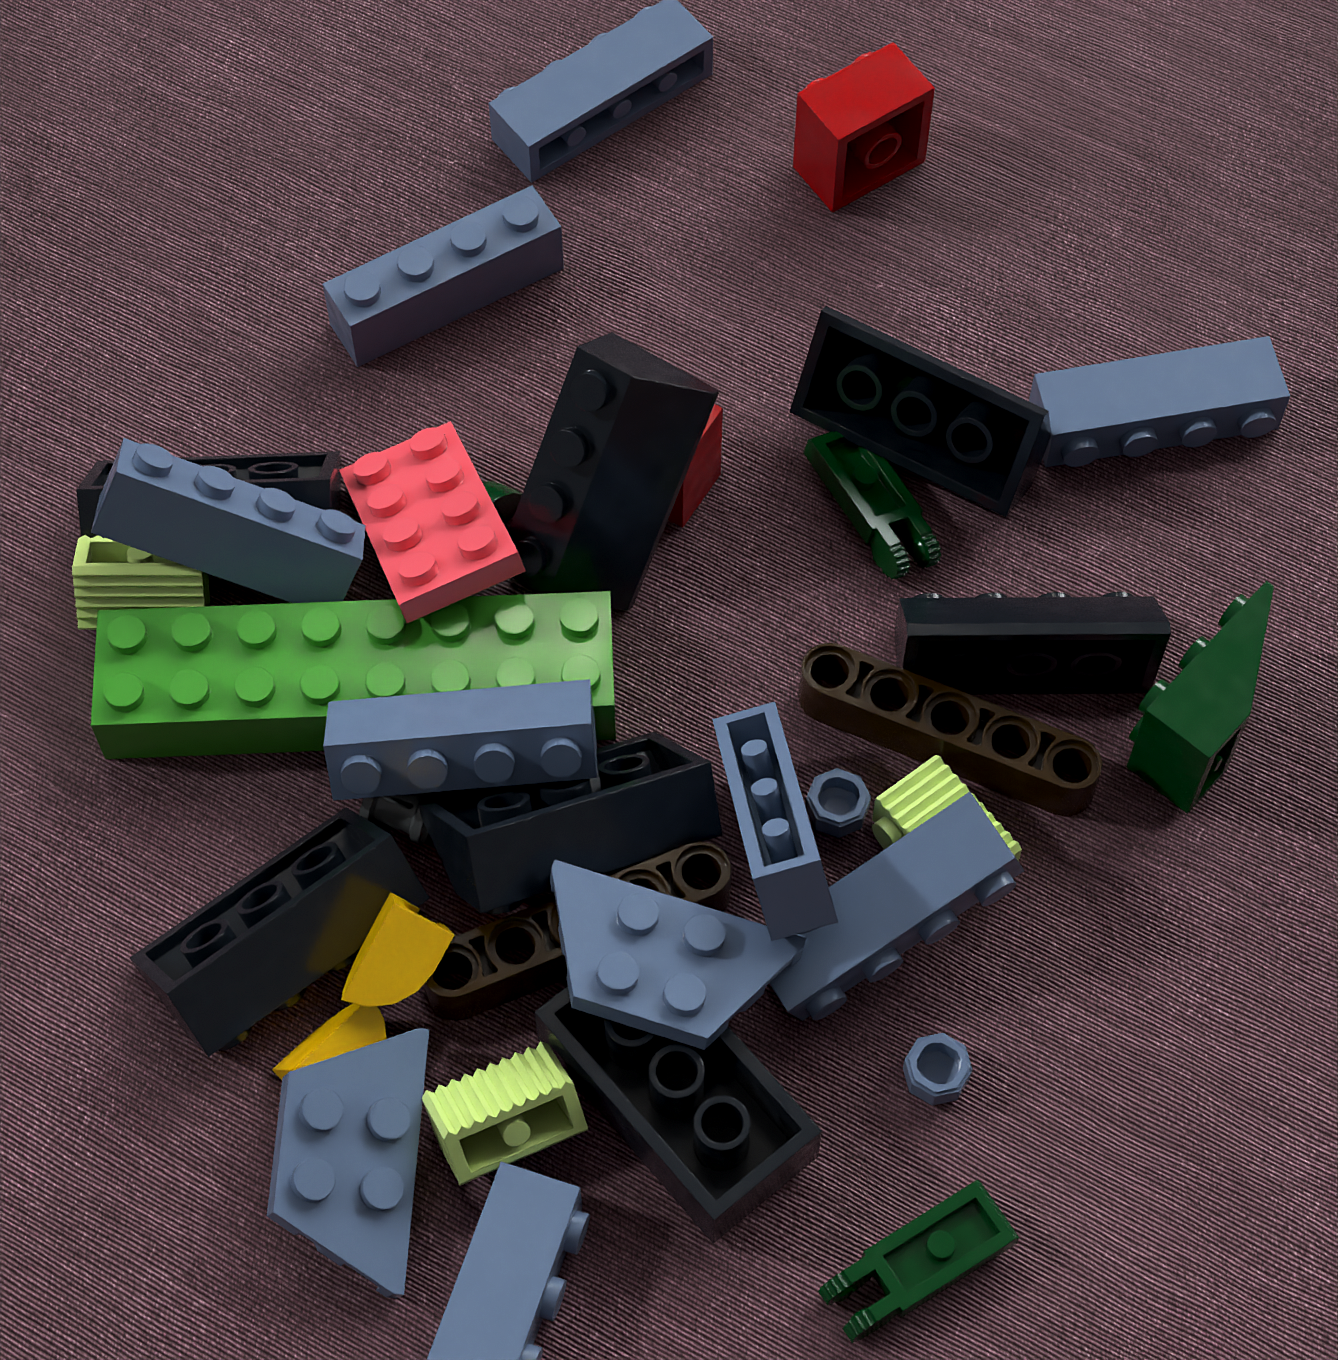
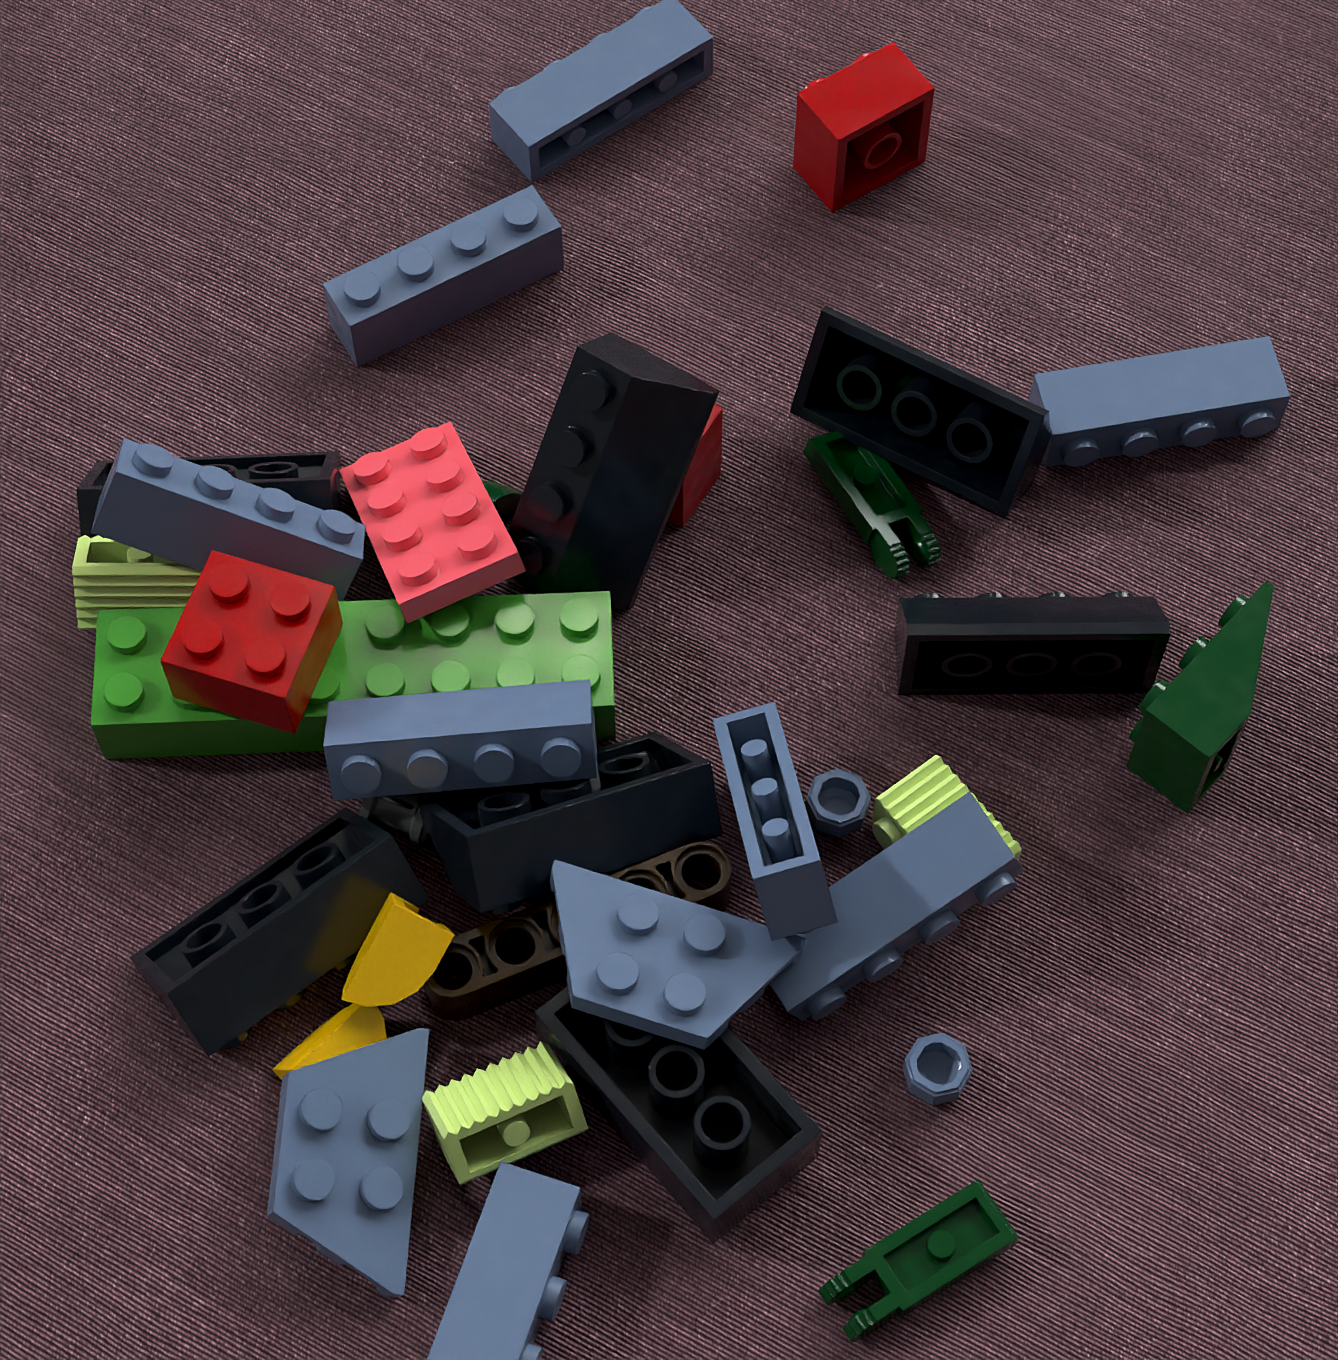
(252, 641): none -> red brick
(969, 753): dark brown beam -> none

